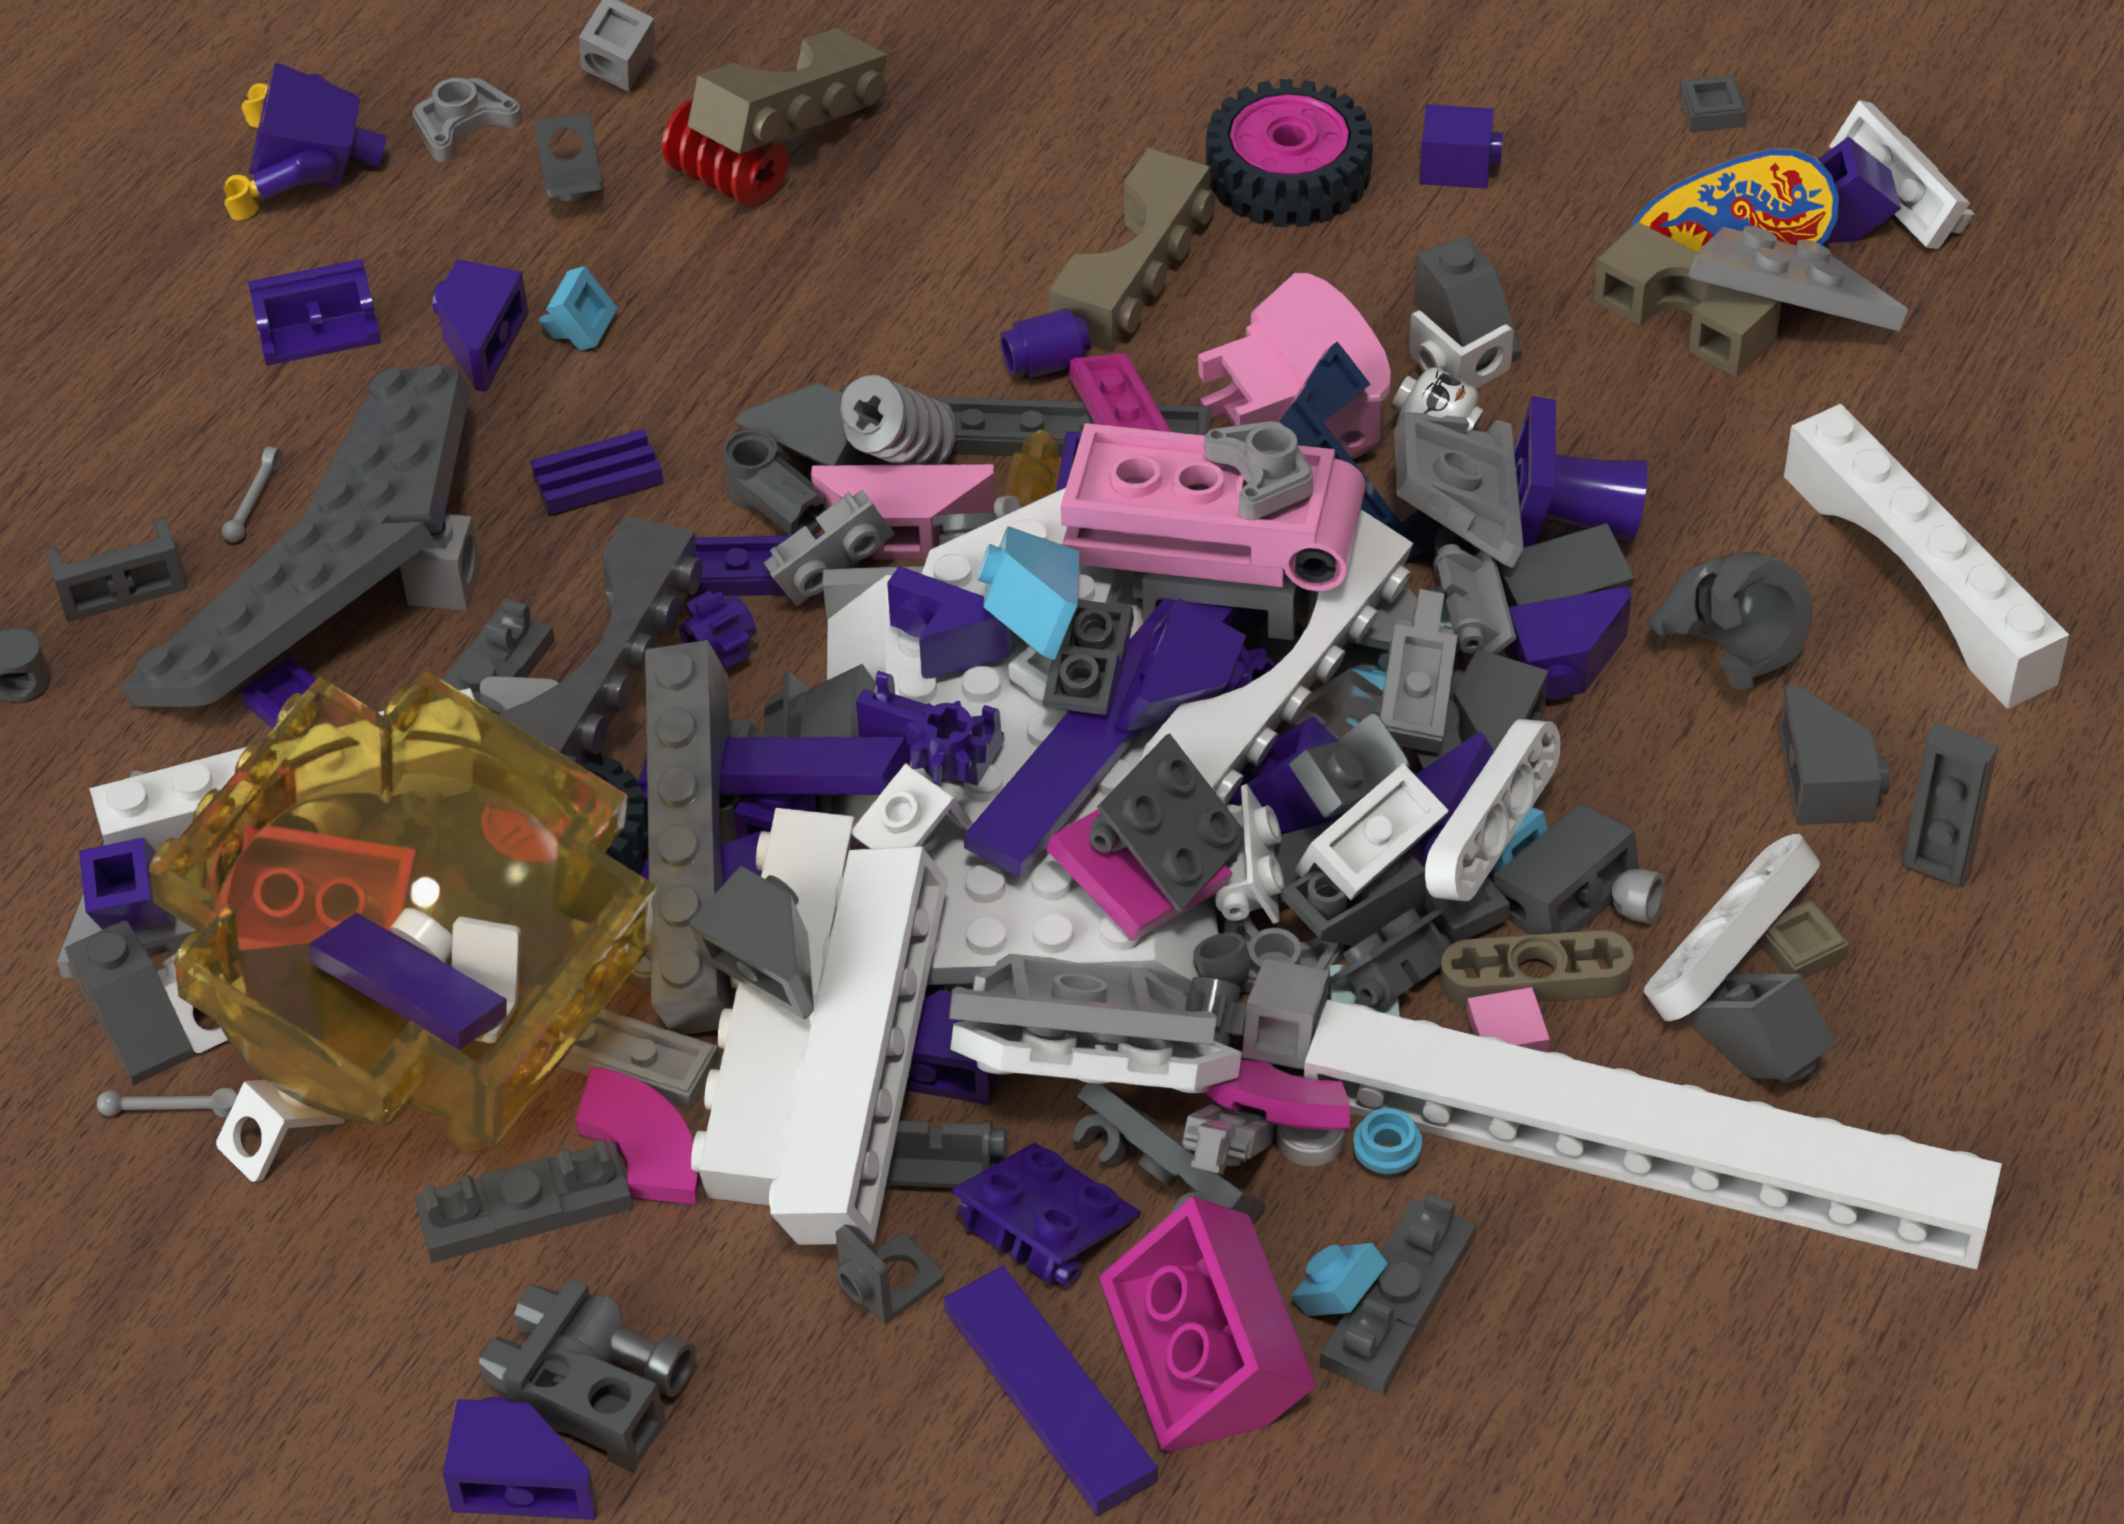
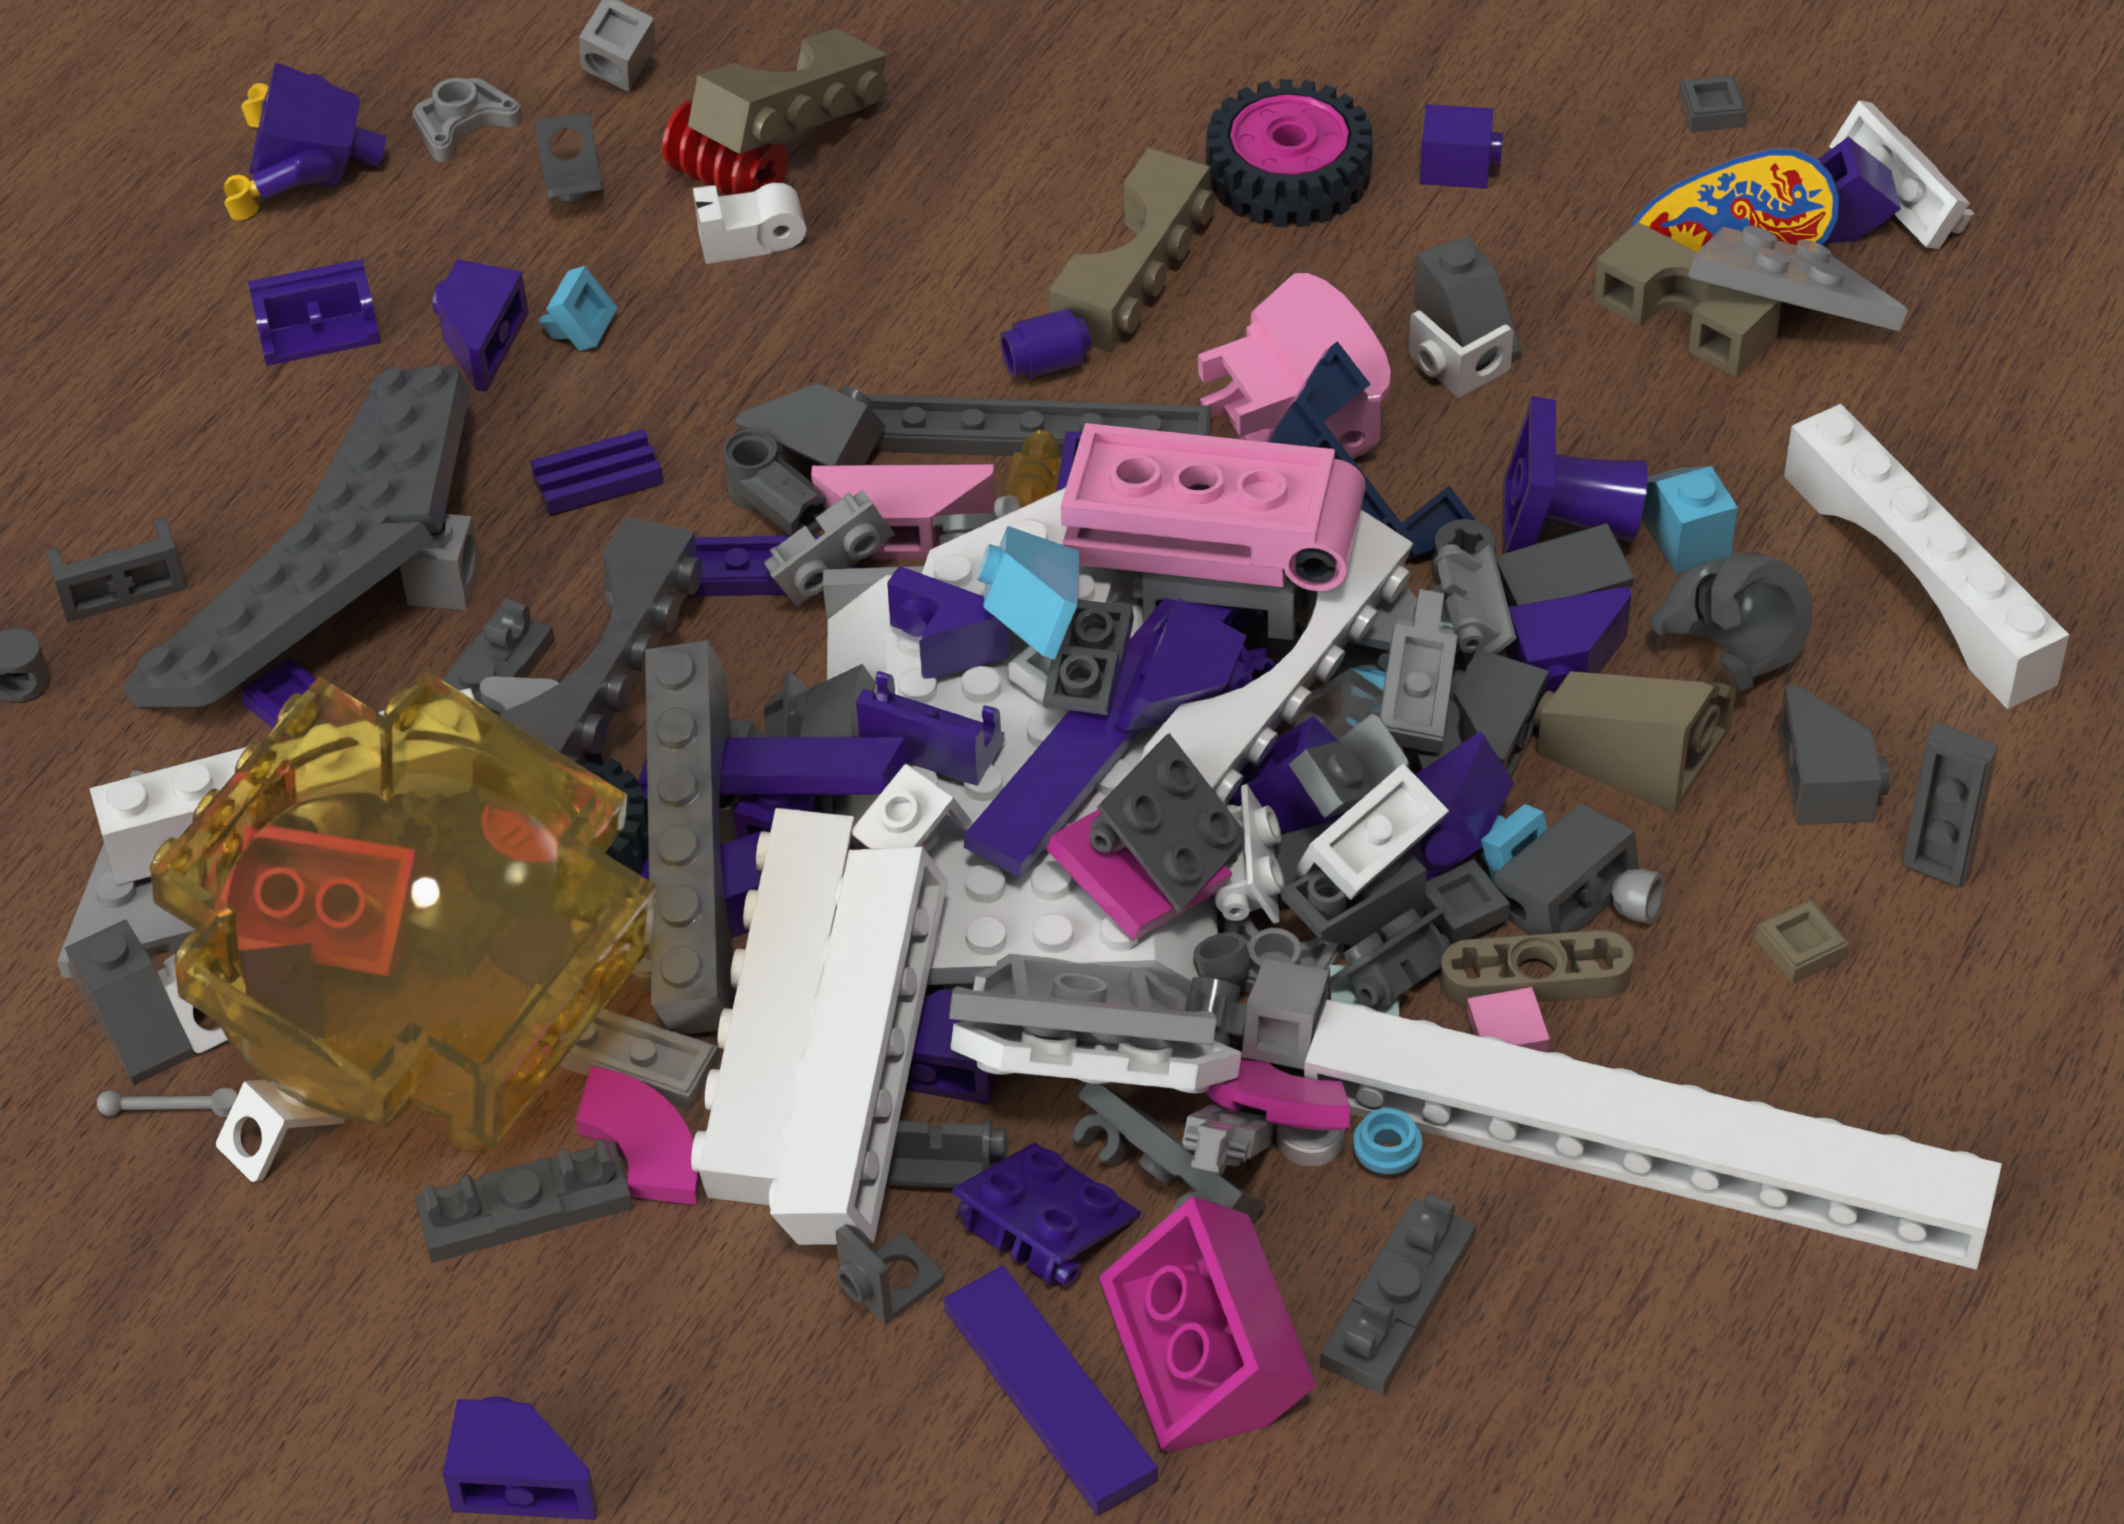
(120, 885): dark purple brick -> none
(234, 530): light grey hinge -> none
(408, 980): dark purple tile -> none
(424, 933): white tile -> none
(490, 956): white bracket -> none
(571, 1375): dark grey hips -> none
(723, 623): dark purple gear -> none
(748, 222): none -> white leg
(758, 938): dark grey slope -> none
(897, 422): light grey piece -> none
(947, 742): dark purple gear -> none
(1115, 392): dark pink tile -> none
(1268, 462): light grey piece -> none
(1338, 1279): medium azure plate -> none
(1438, 396): white head -> none
(1462, 479): light grey wing -> none
(1492, 810): white beam -> none
(1635, 731): none -> dark tan slope
(1689, 516): none -> medium azure slope
(1731, 927): white beam -> none
(1764, 1025): dark grey slope -> none

